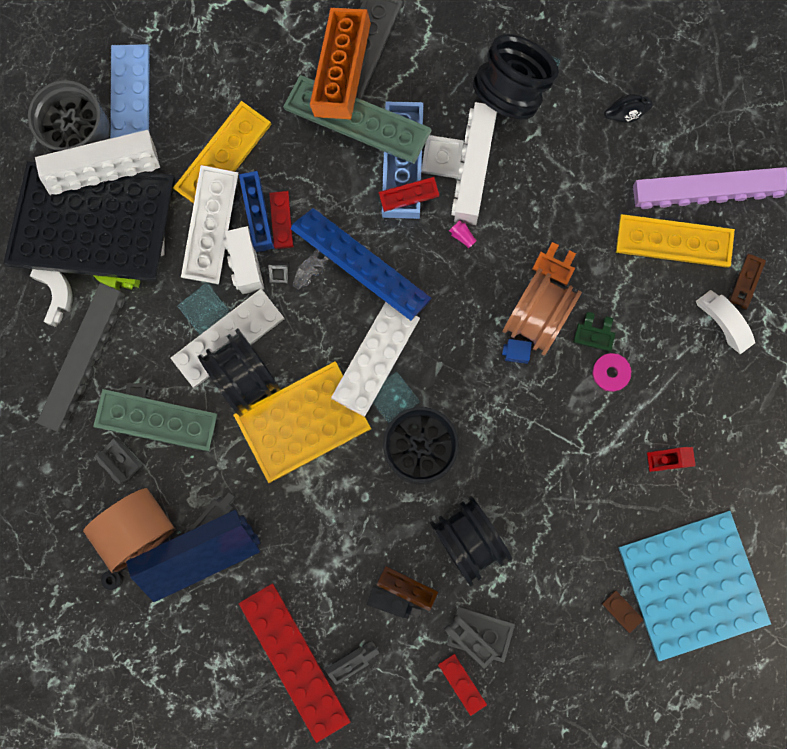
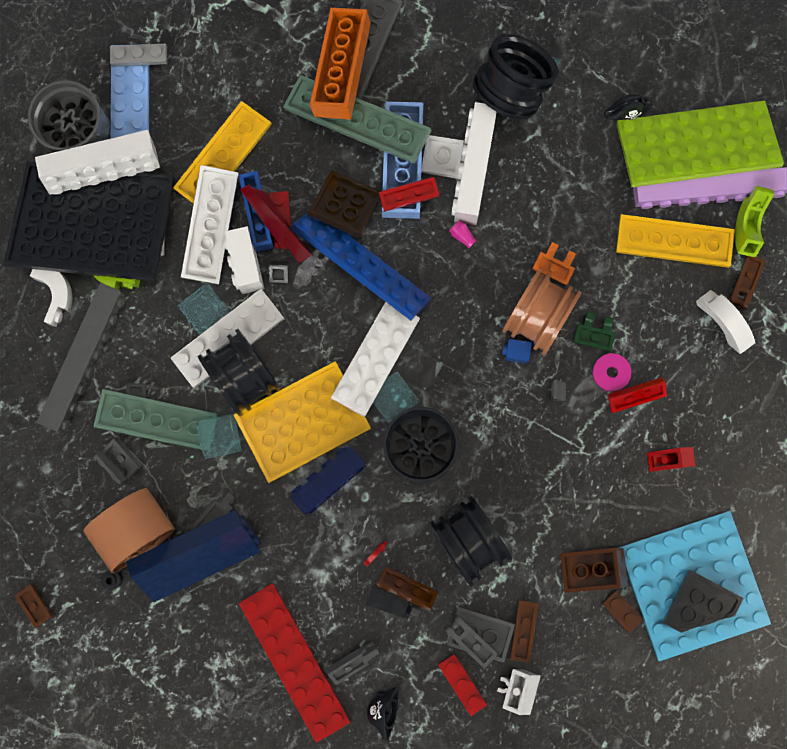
(33, 606): none -> reddish brown plate
(138, 55): none -> light grey plate
(219, 436): none -> clear light blue tile
(276, 223): none -> dark red wedge
(328, 480): none -> clear blue brick
(345, 203): none -> dark brown plate
(381, 547): none -> red piece
(383, 711): none -> black hat
(520, 691): none -> white brick
(524, 631): none -> reddish brown plate
(558, 391): none -> dark grey slope
(594, 570): none -> reddish brown slope
(637, 395): none -> red plate
(699, 144): none -> lime plate
(700, 603): none -> black plate
(749, 219): none -> lime arch

